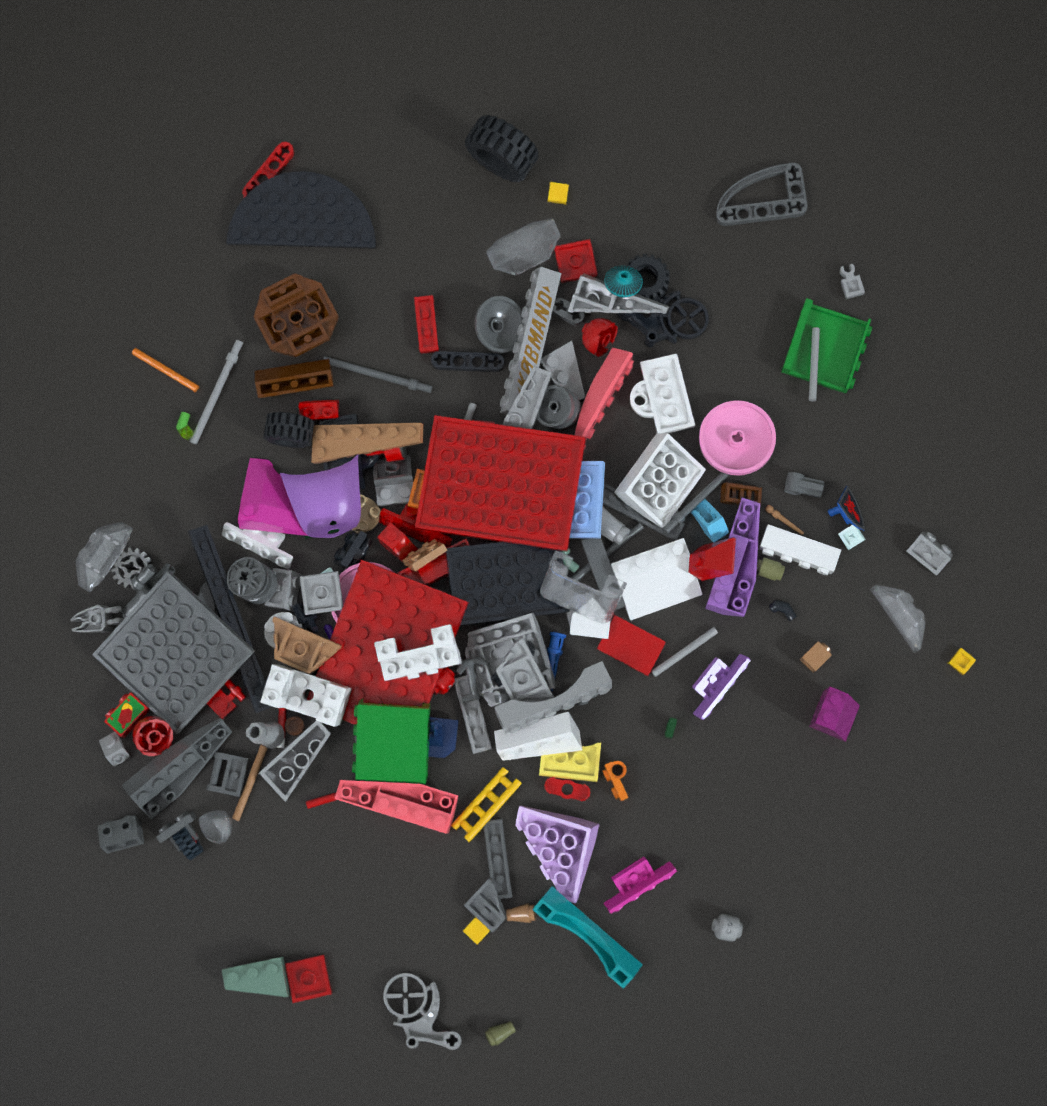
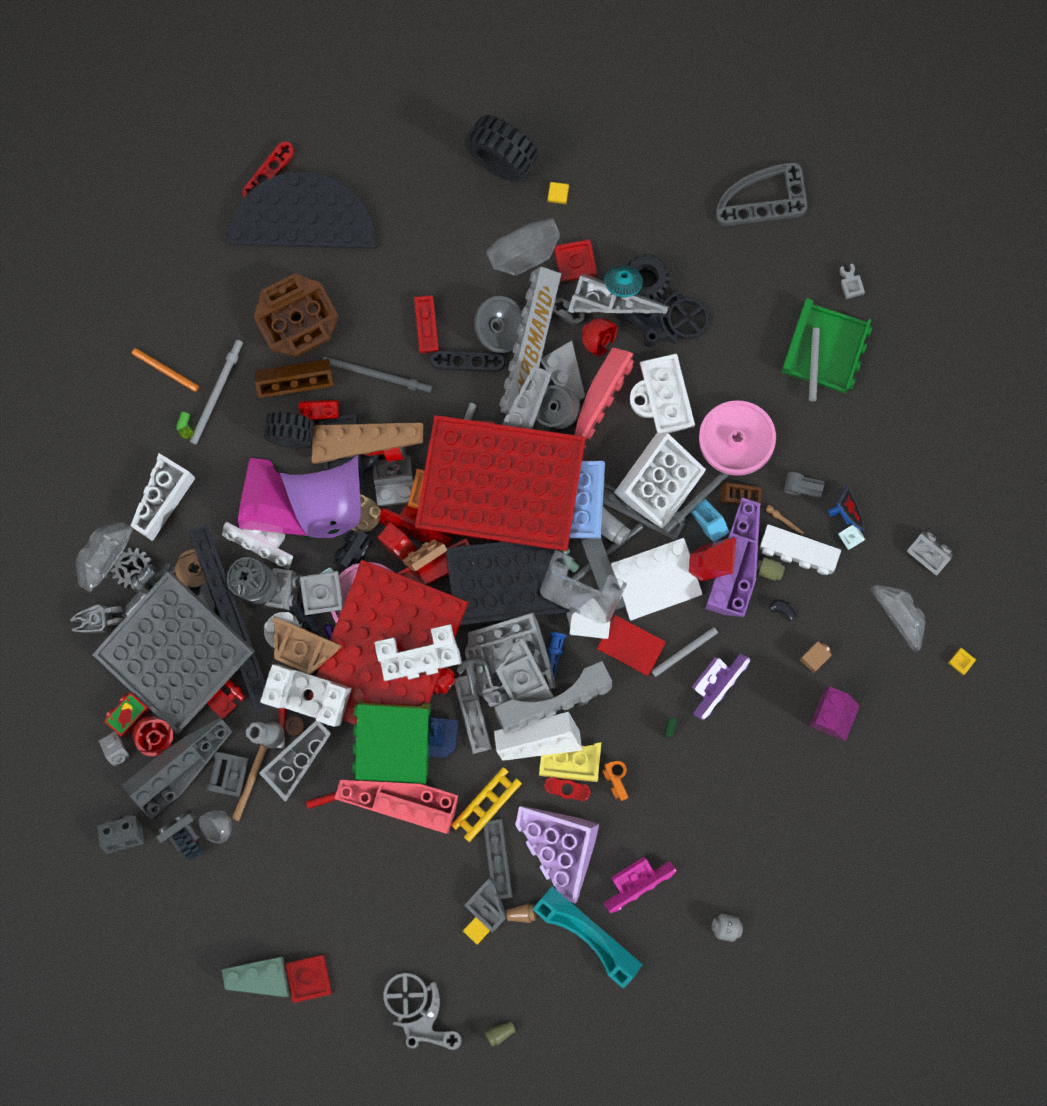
(161, 496): none -> white wedge
(183, 567): none -> medium nougat plate

